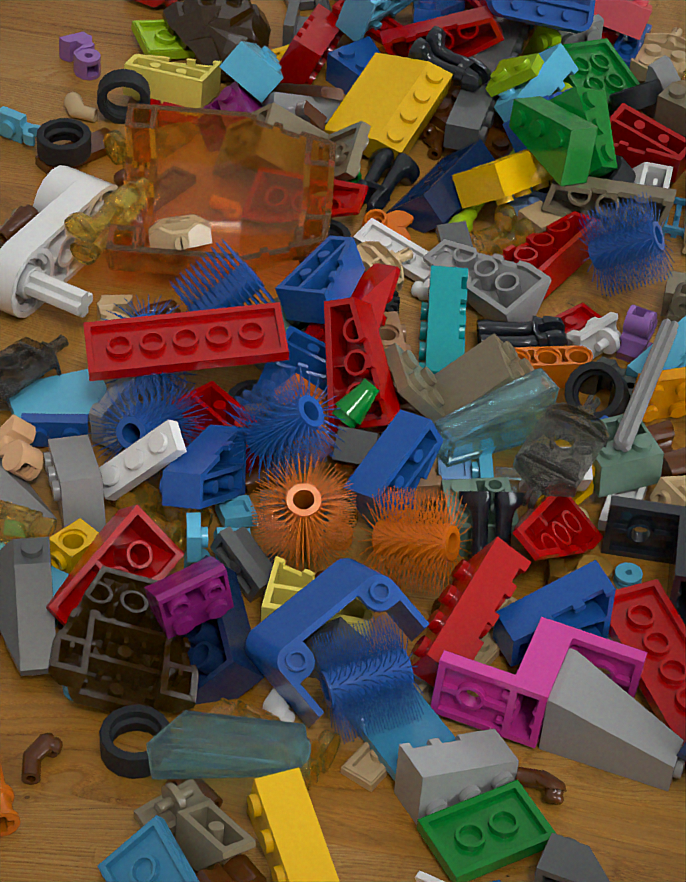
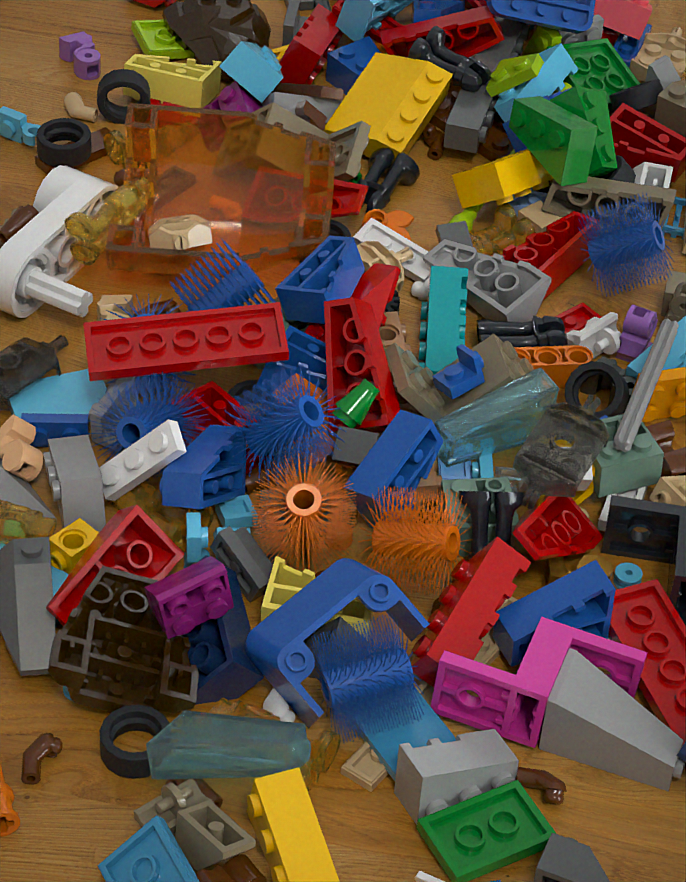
(435, 194): dark blue slope -> none
(462, 376): none -> blue bracket

